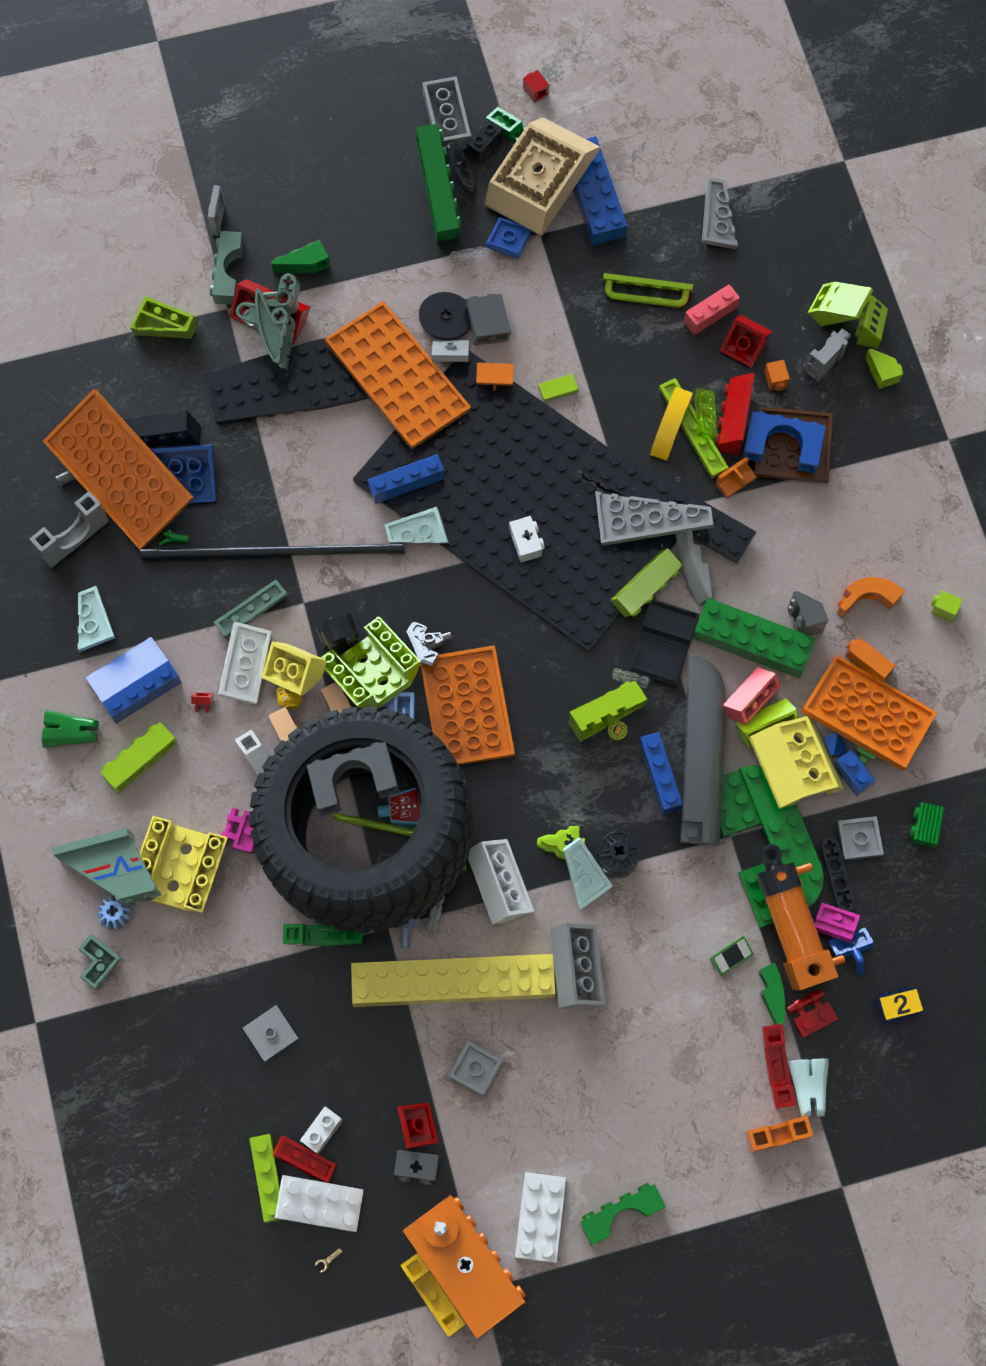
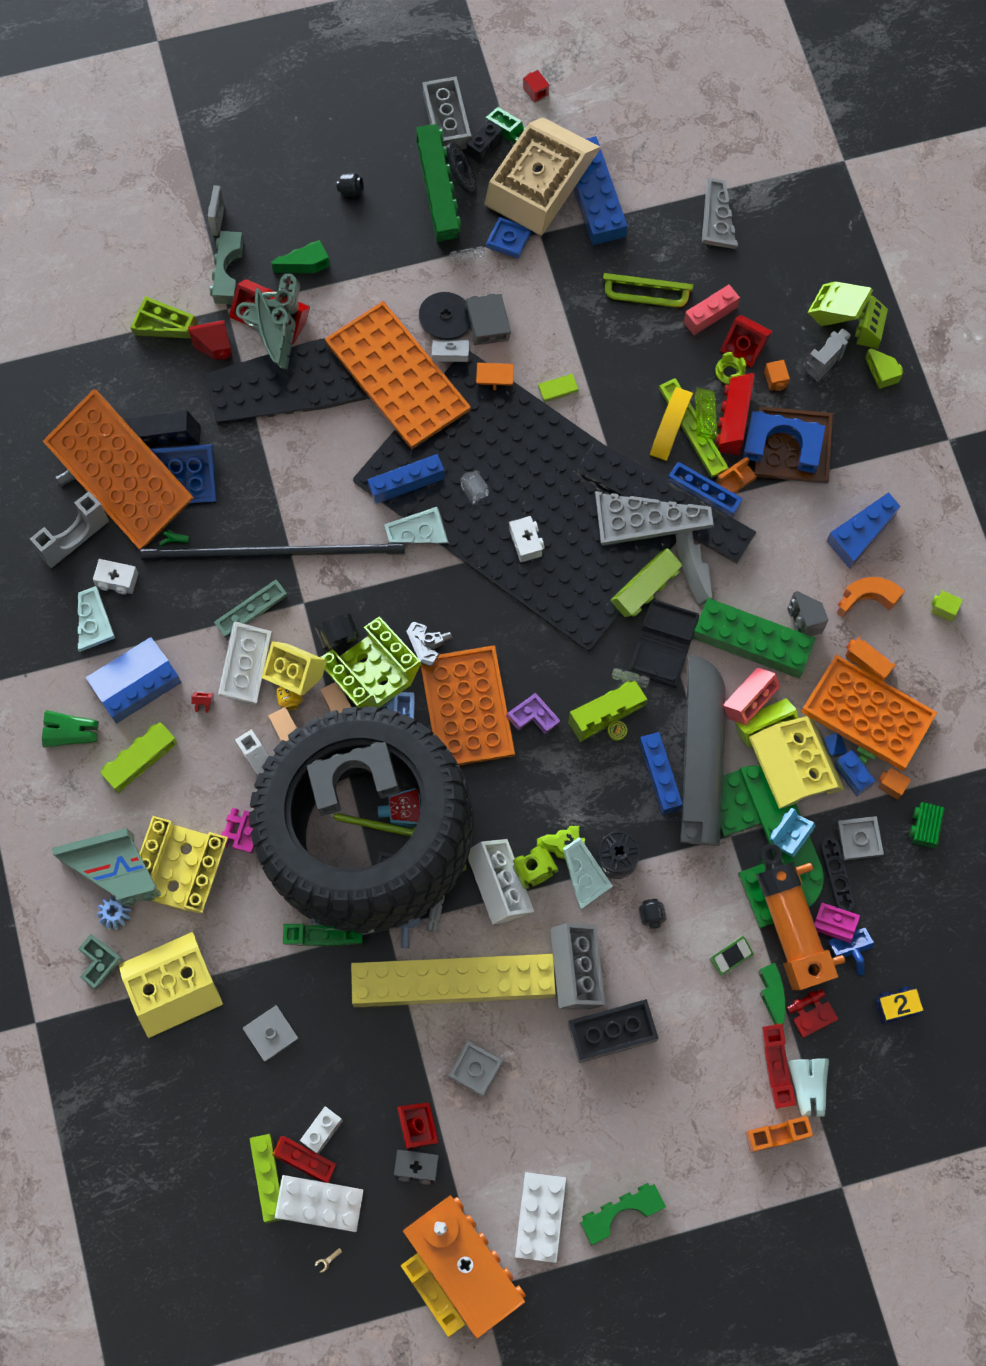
(109, 570): none -> white brick
(174, 997): none -> light yellow slope
(211, 339): none -> red slope
(350, 185): none -> black head
(474, 486): none -> clear brick
(523, 866): none -> lime brick
(535, 710): none -> medium lavender plate
(612, 1031): none -> black brick
(652, 913): none -> black head
(705, 489): none -> blue brick
(730, 361): none -> lime piece
(792, 832): none -> medium azure bracket
(861, 530): none -> blue wedge
(893, 783): none -> orange brick

